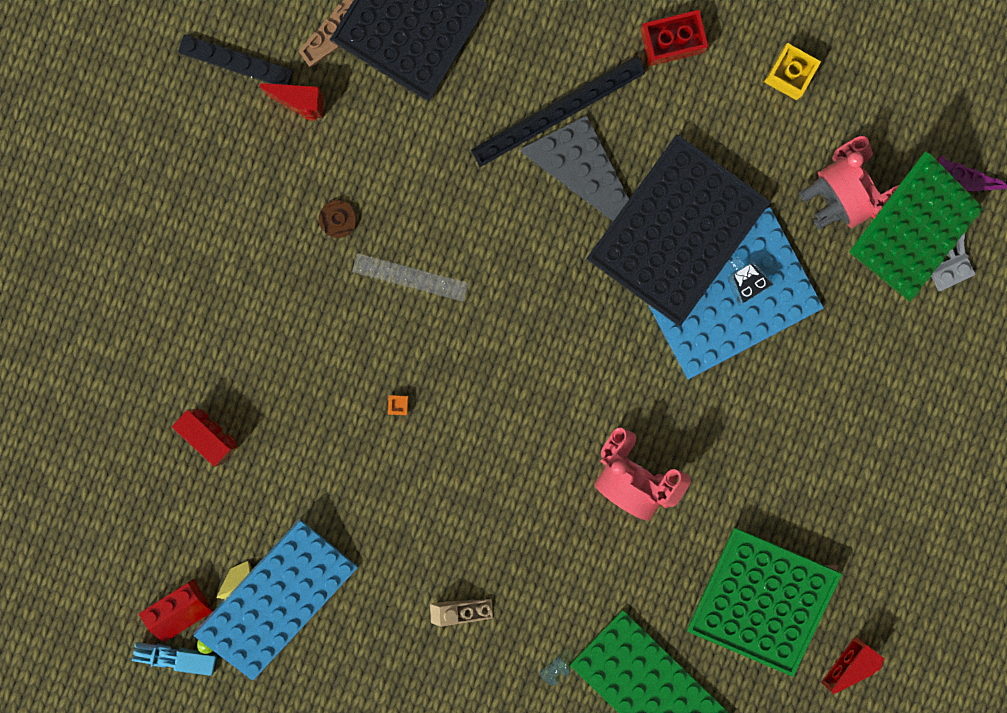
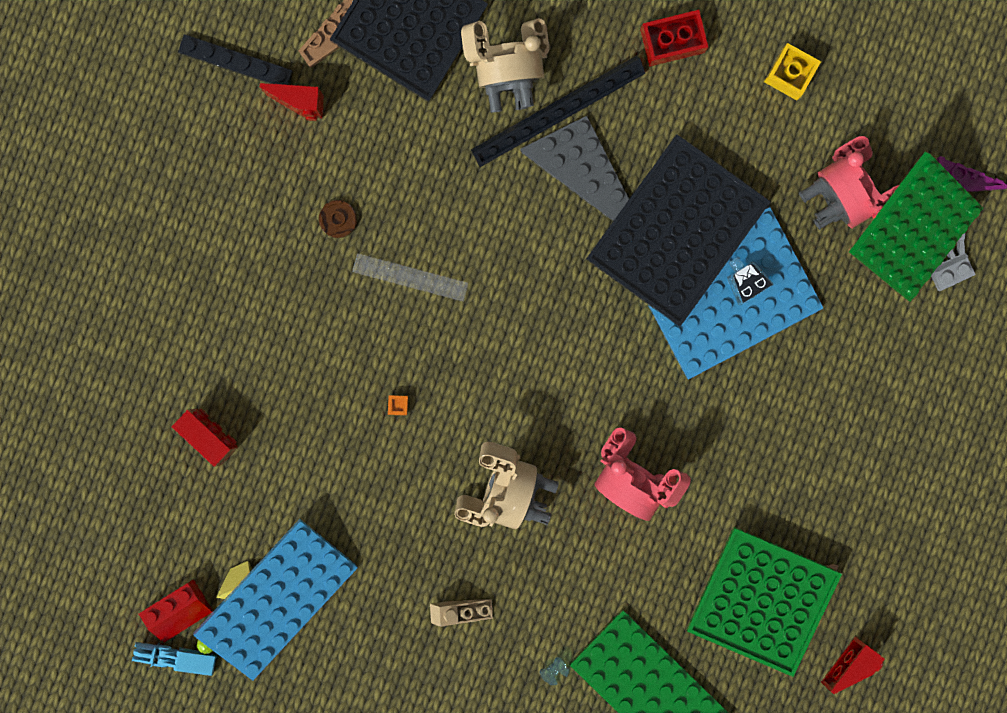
(507, 65): none -> tan piece
(508, 492): none -> tan piece

